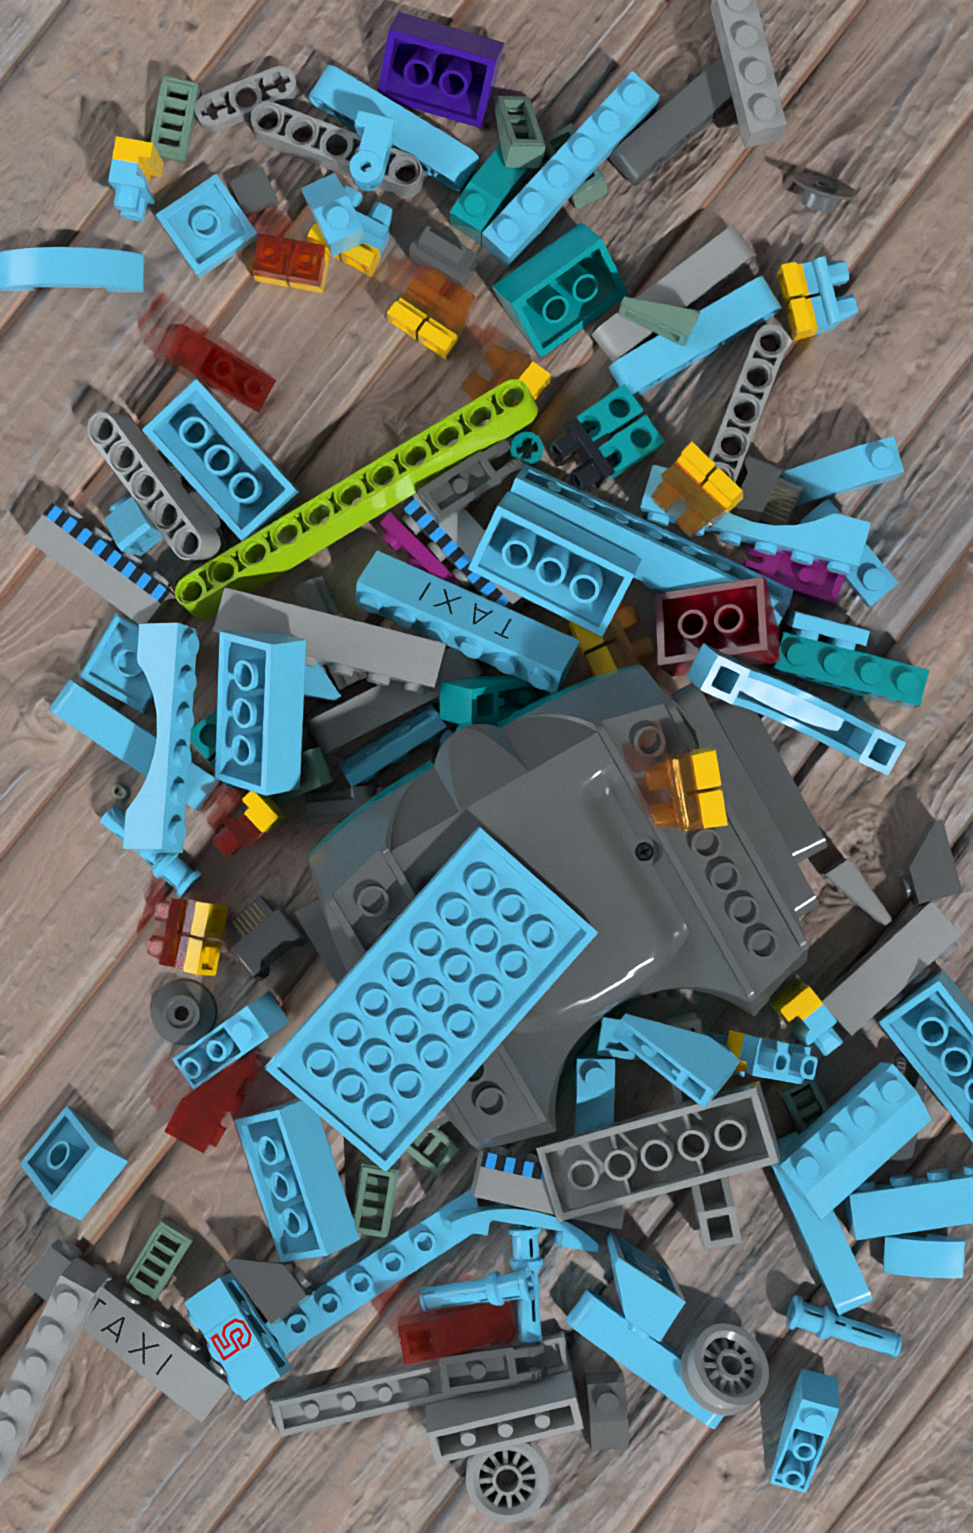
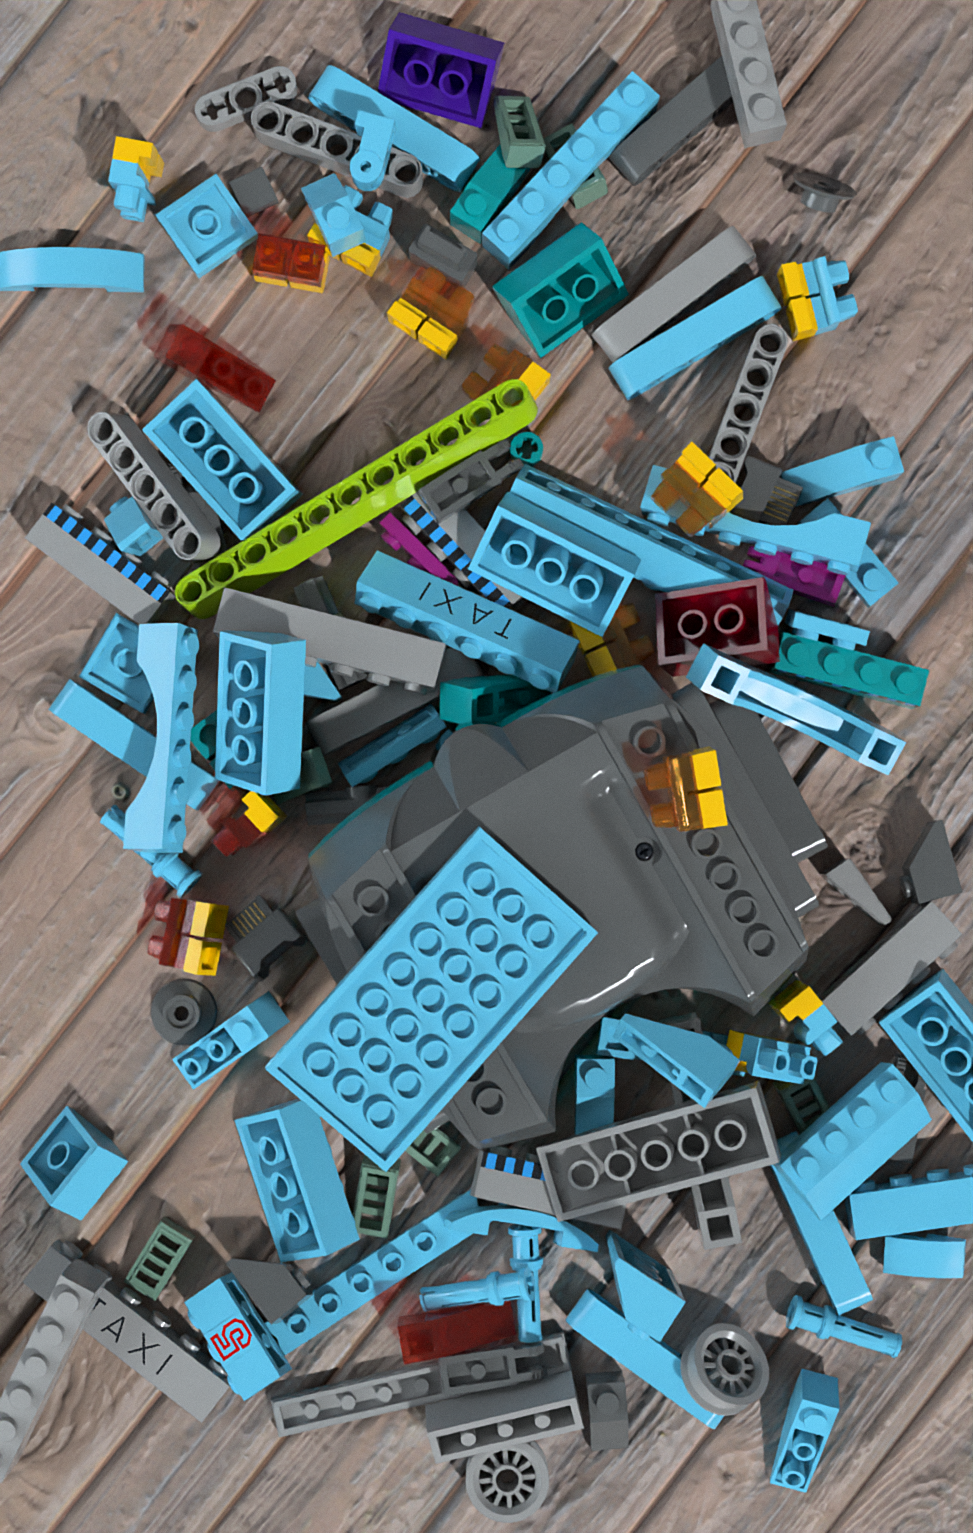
(183, 88): sand green slope -> none
(203, 1110): clear red slope -> none
(596, 446): teal hips -> none
(665, 320): sand green slope -> none

